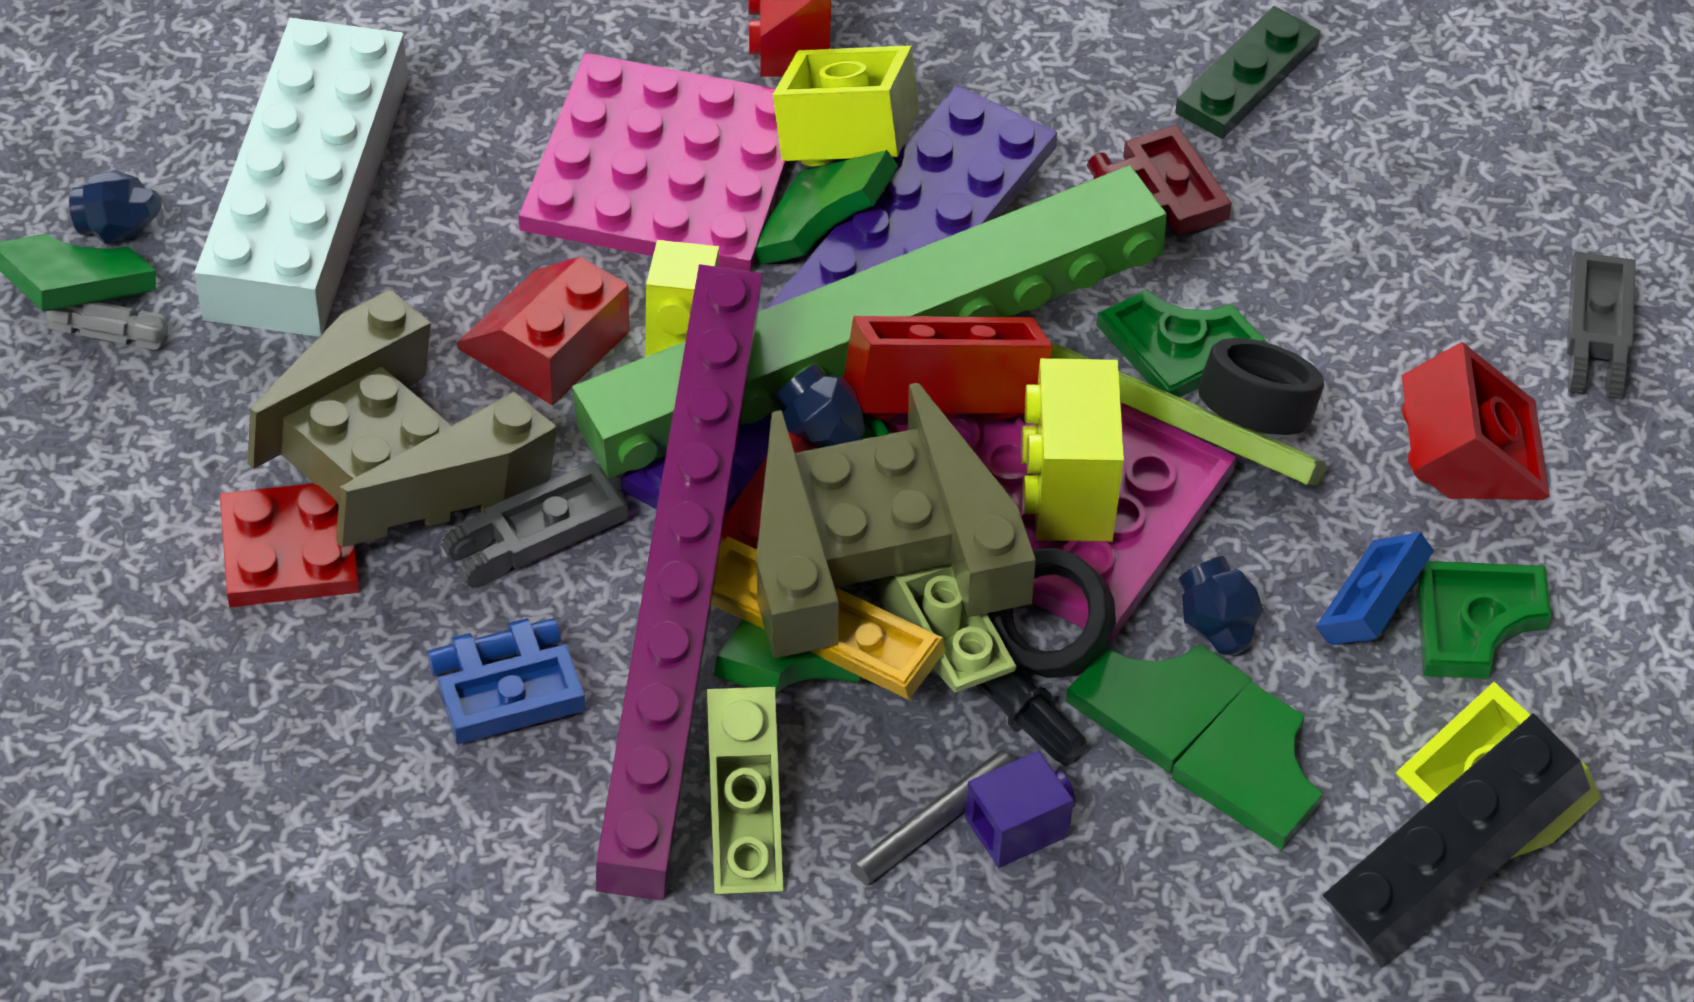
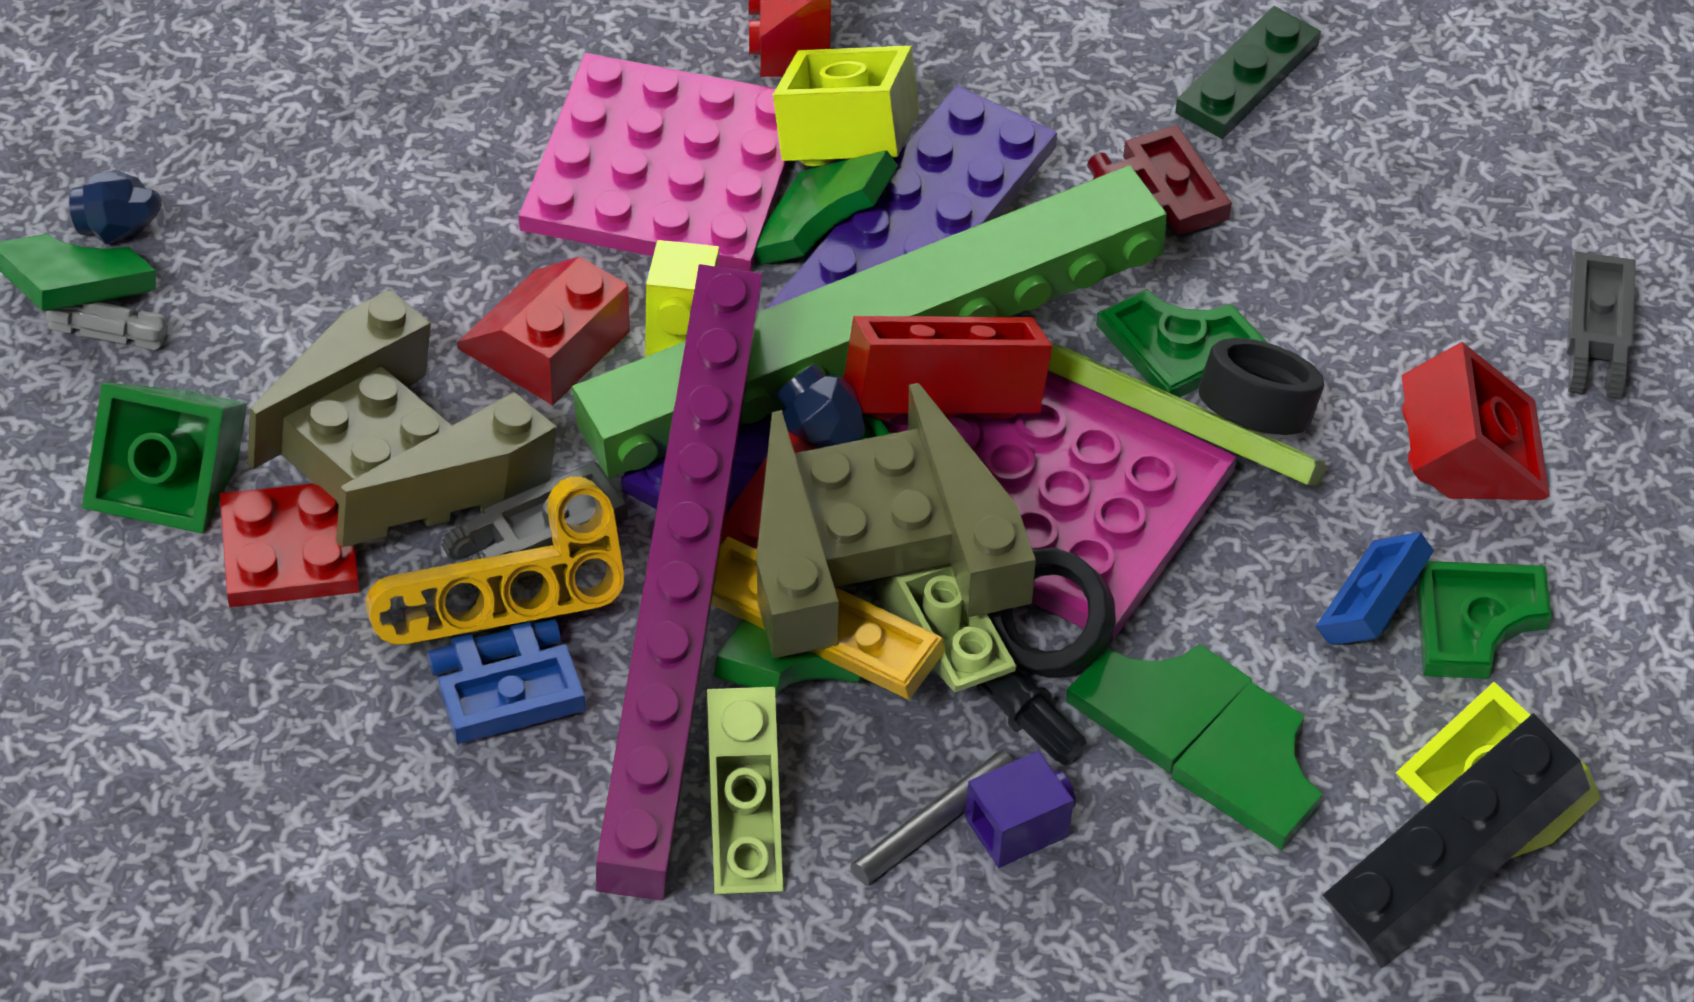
(162, 454): none -> green slope
(302, 178): light aqua brick -> none
(495, 574): none -> yellow beam
(1073, 449): neon yellow brick -> none
(1220, 605): dark blue rock -> none

